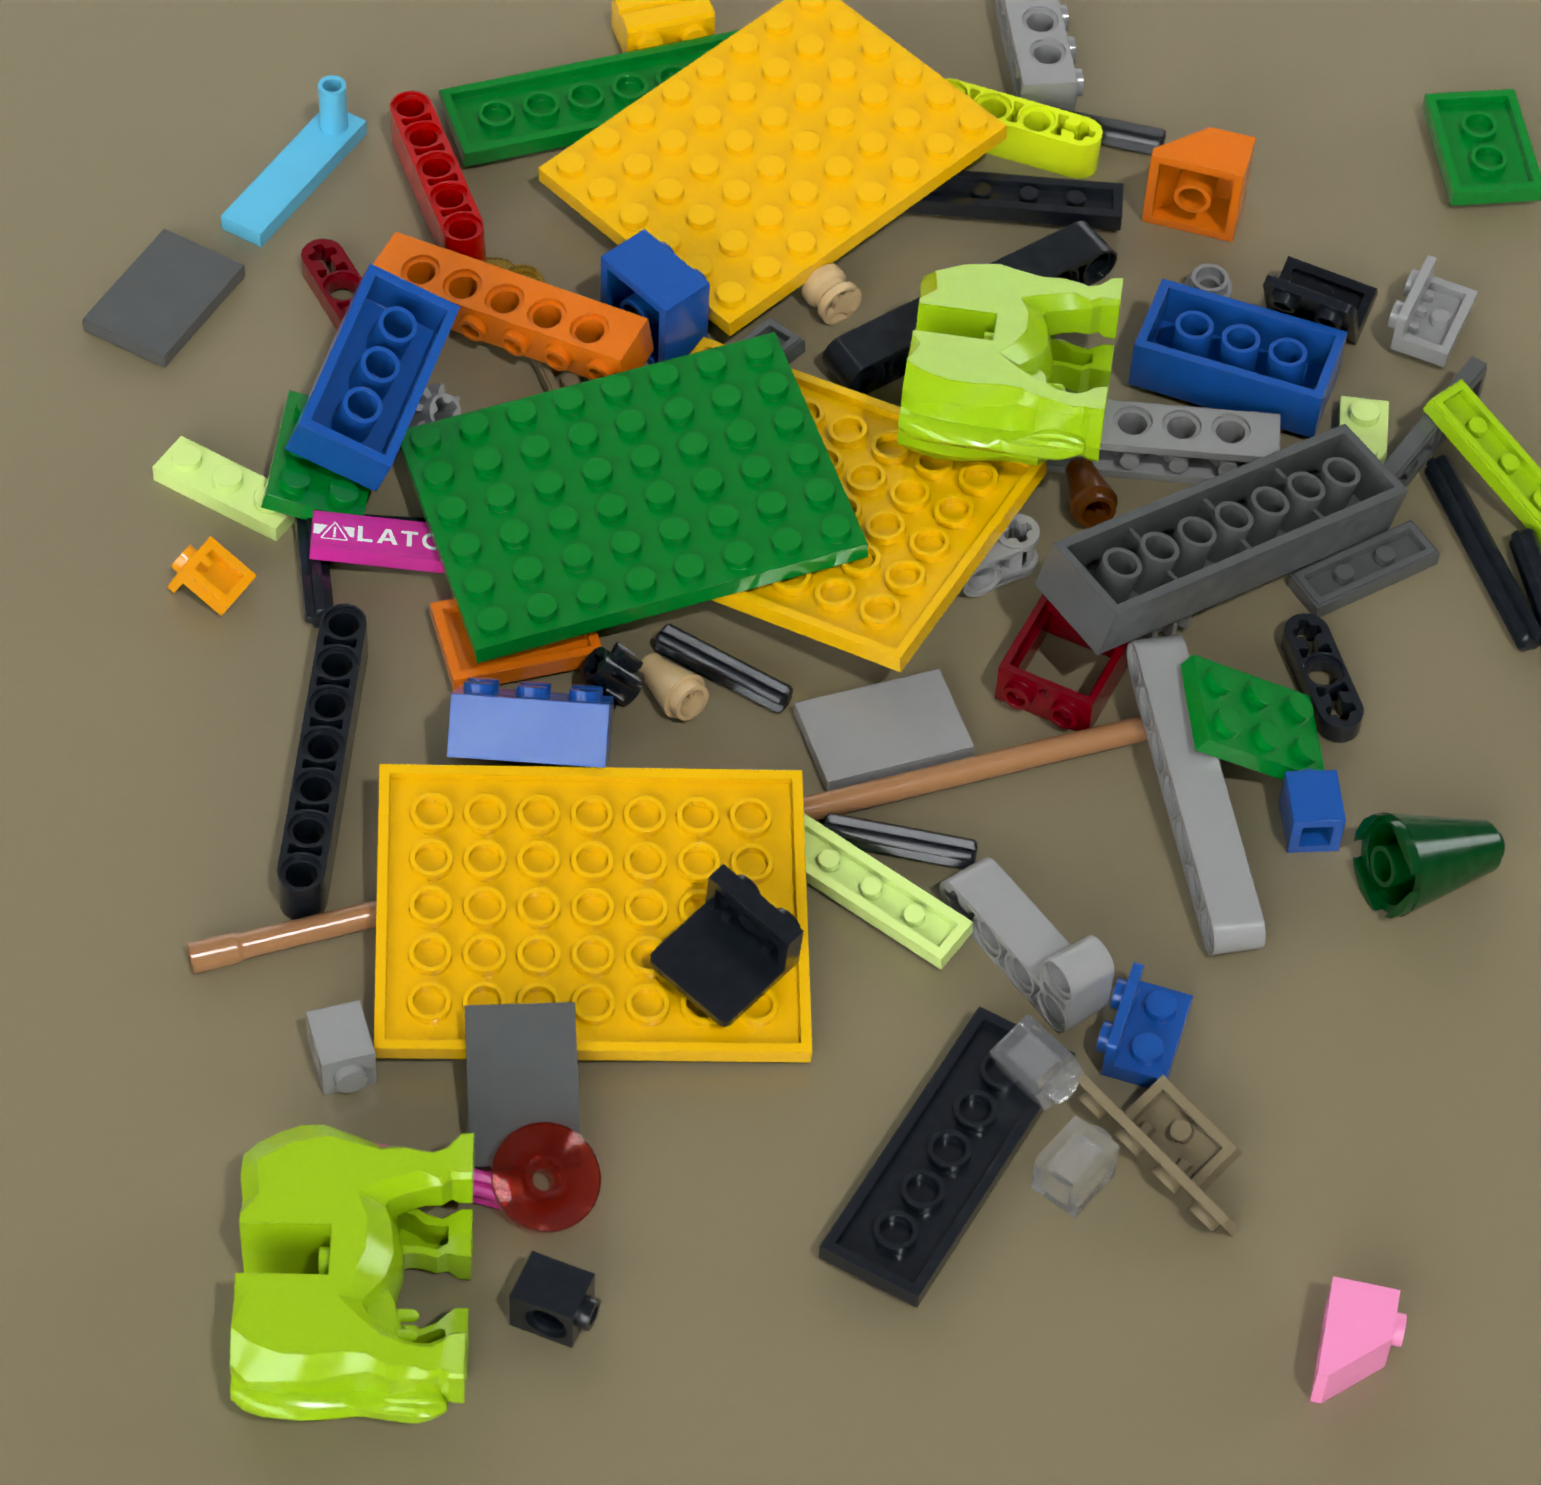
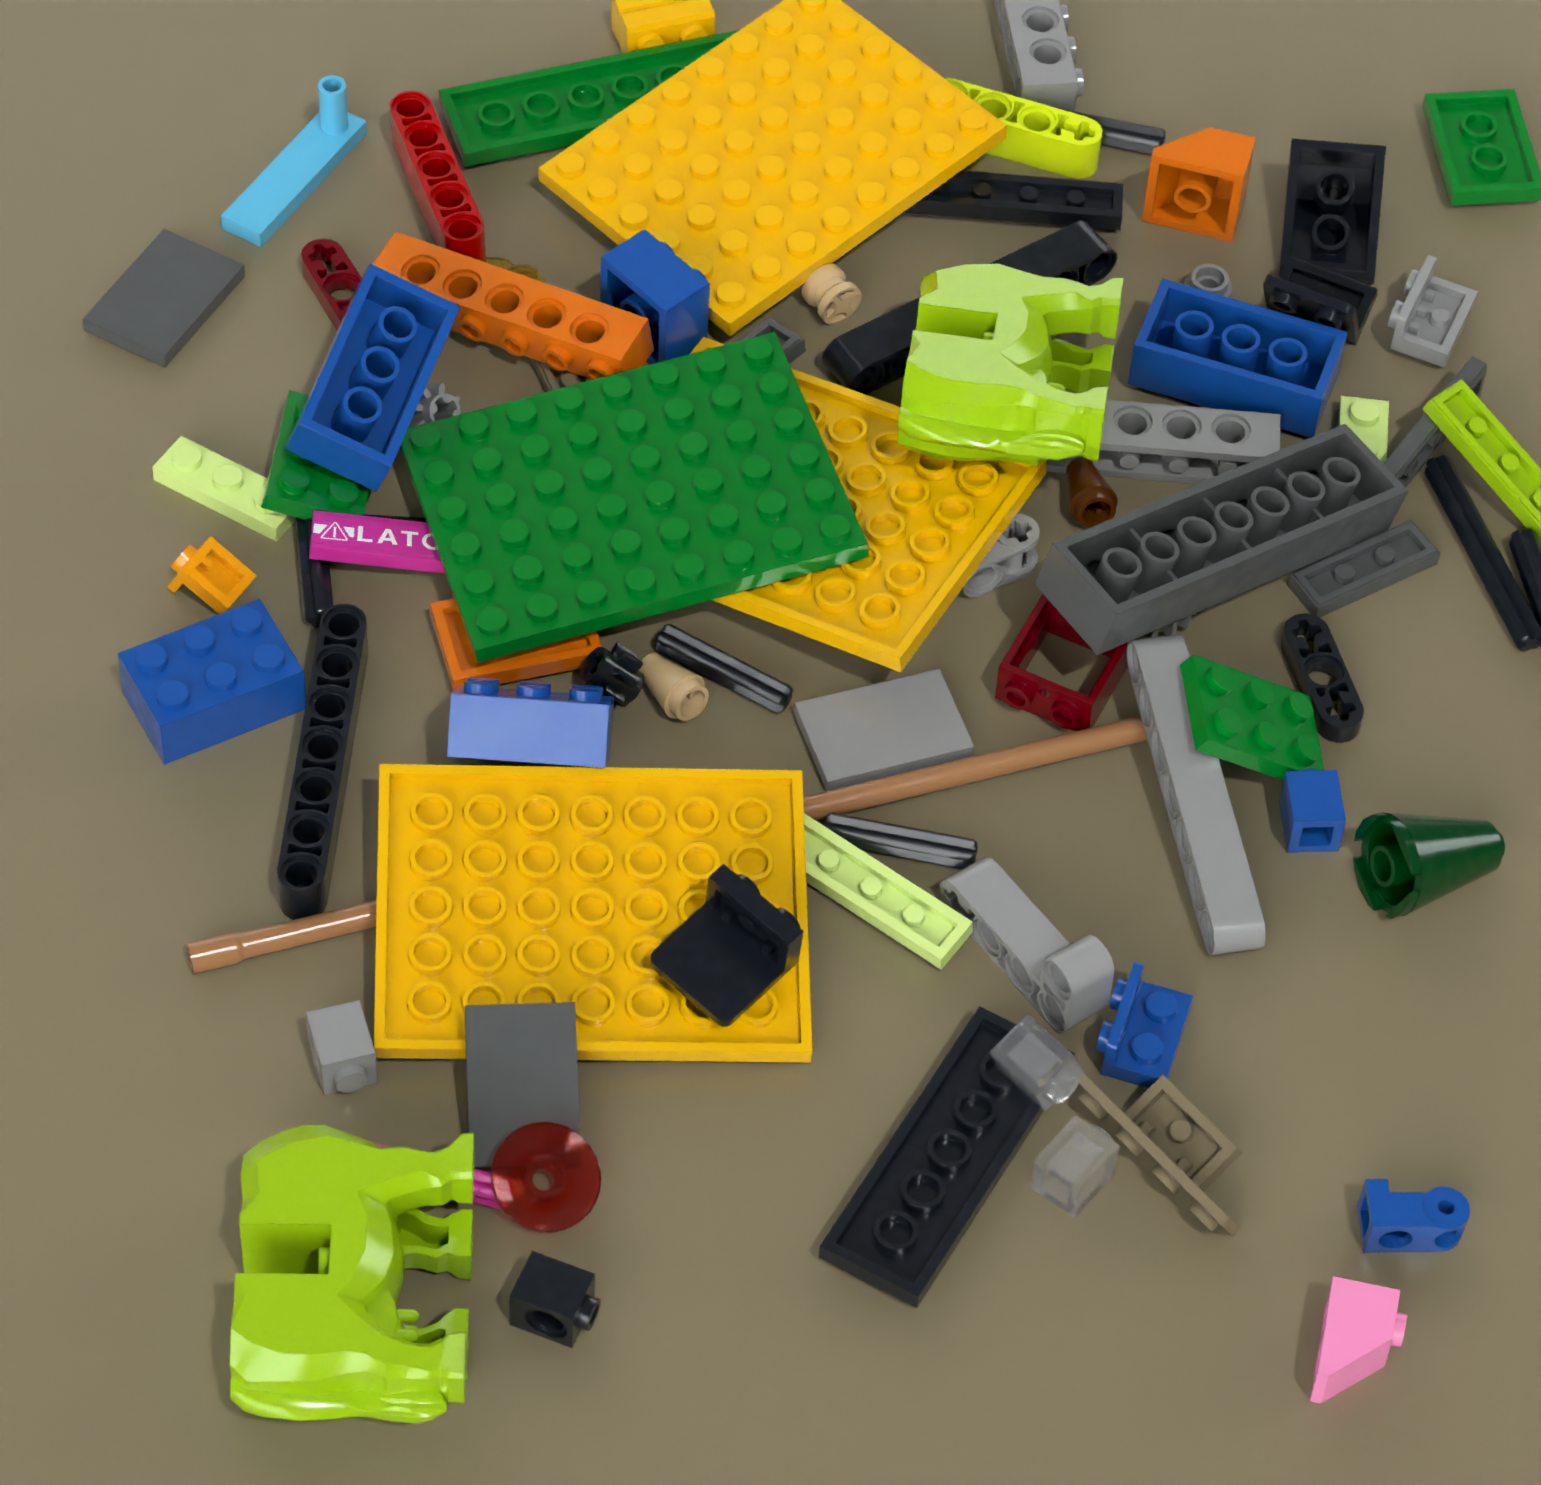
(212, 681): none -> blue brick
(1334, 206): none -> black slope
(1410, 1219): none -> blue leg

